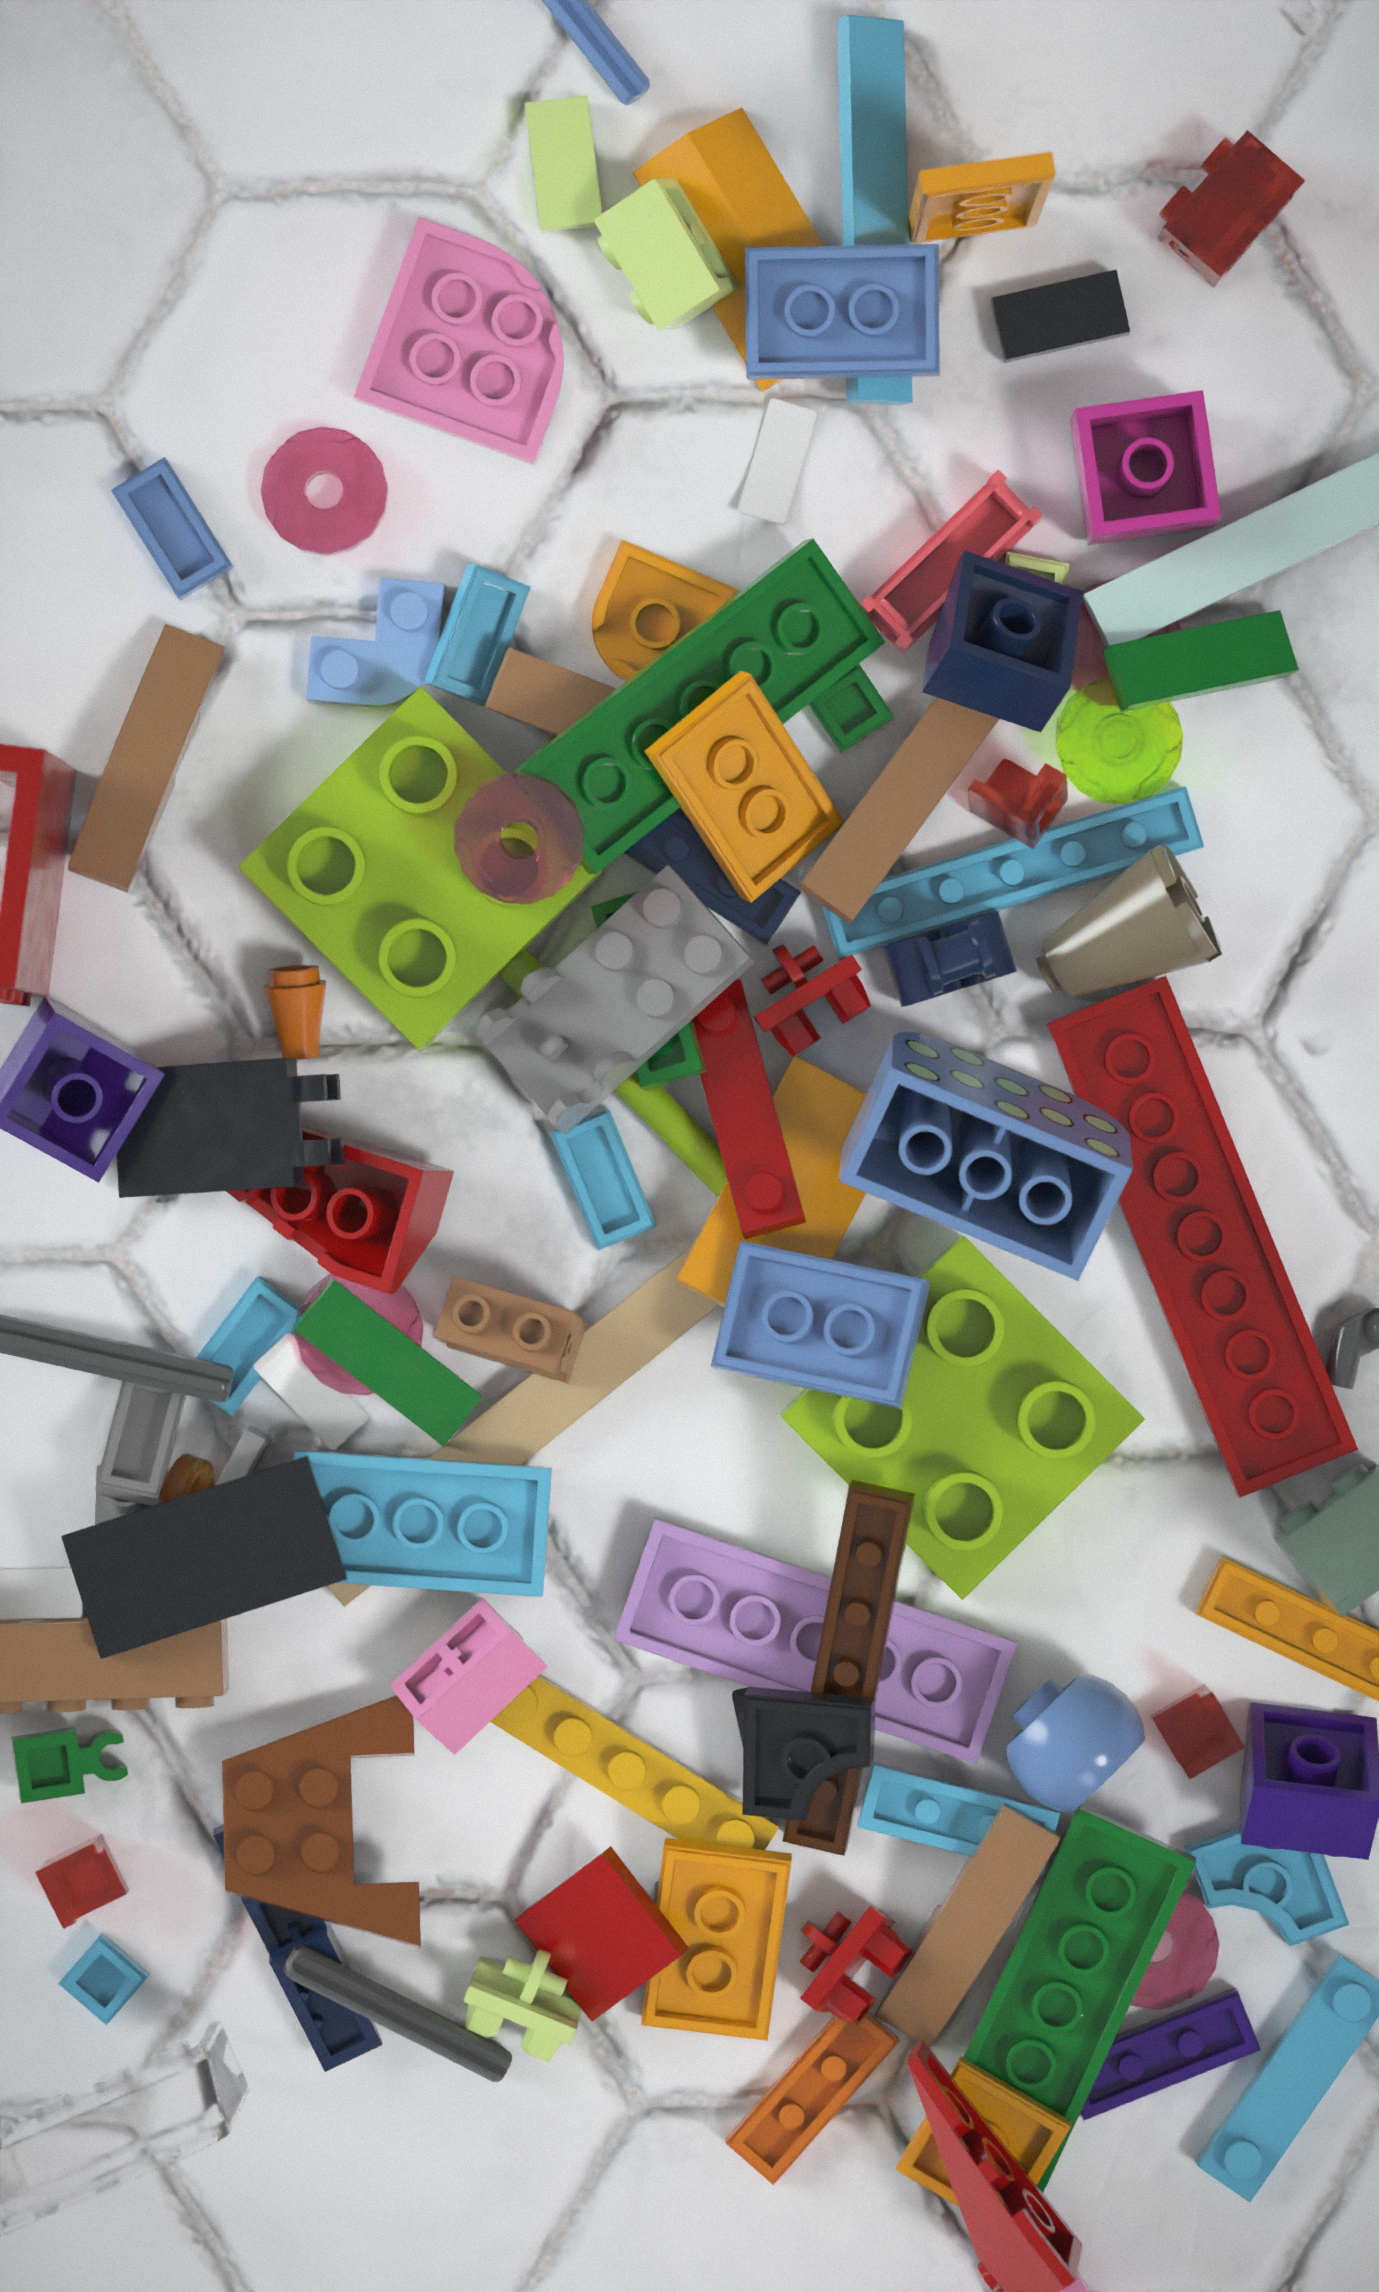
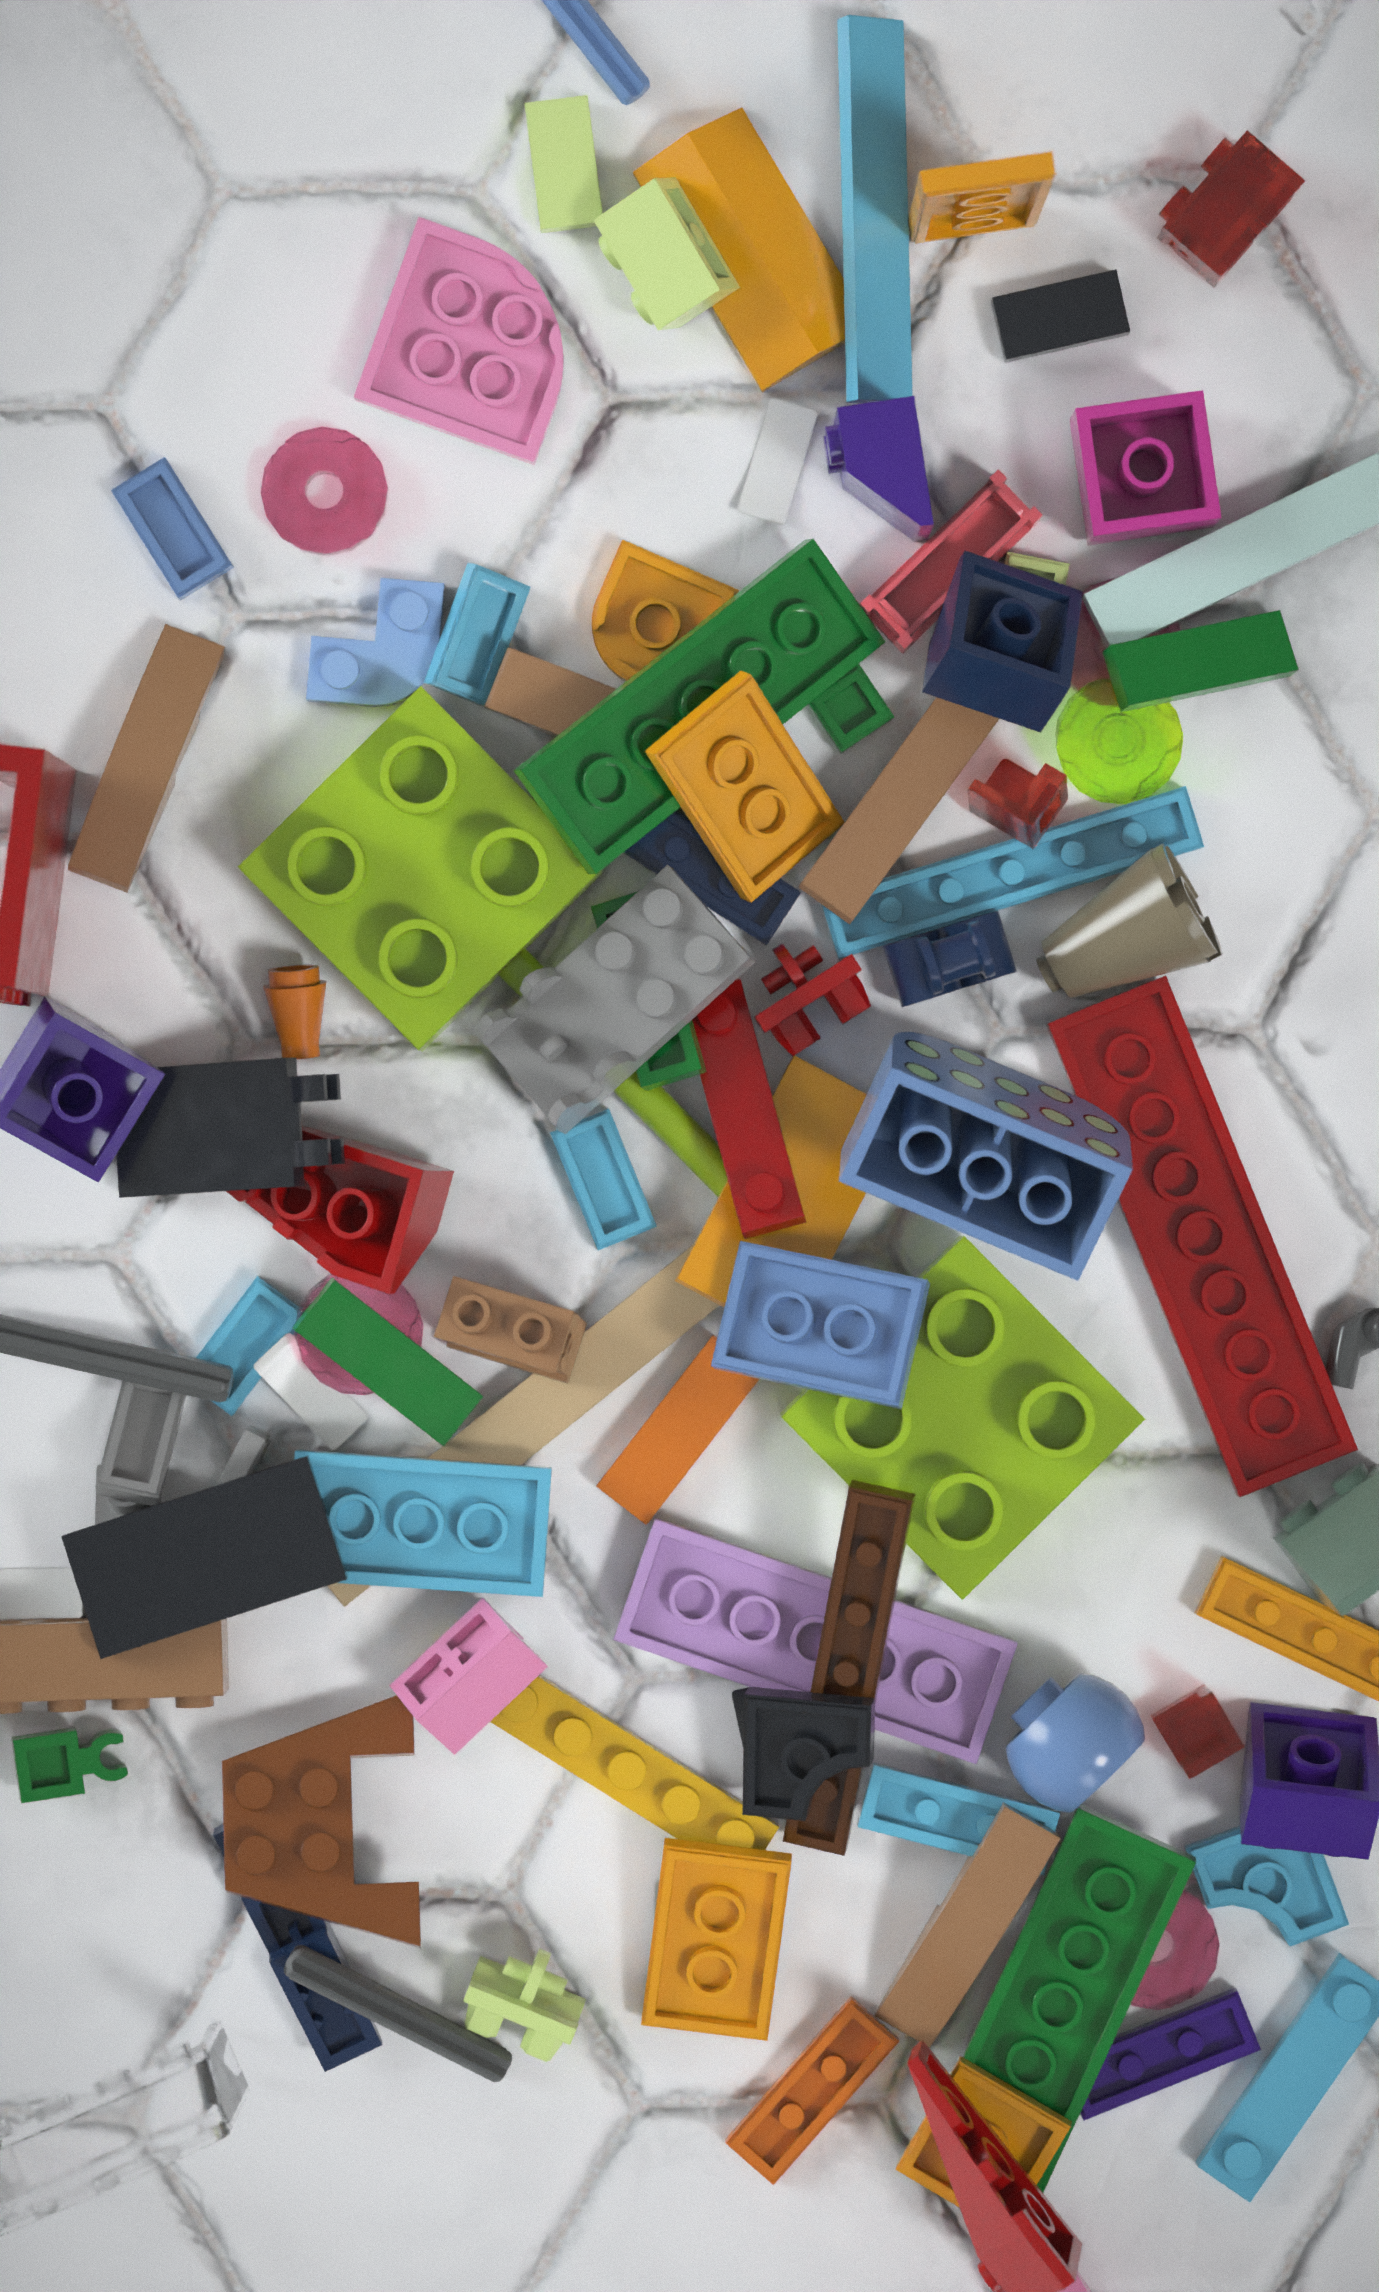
(81, 1880): clear red panel -> none
(104, 1978): medium azure tile -> none
(188, 1476): clear orange tile -> none
(511, 875): clear pink tile -> none
(602, 1933): red tile -> none
(675, 1435): none -> orange tile
(842, 311): medium blue tile -> none
(868, 1940): red hips -> none
(883, 462): none -> dark purple slope

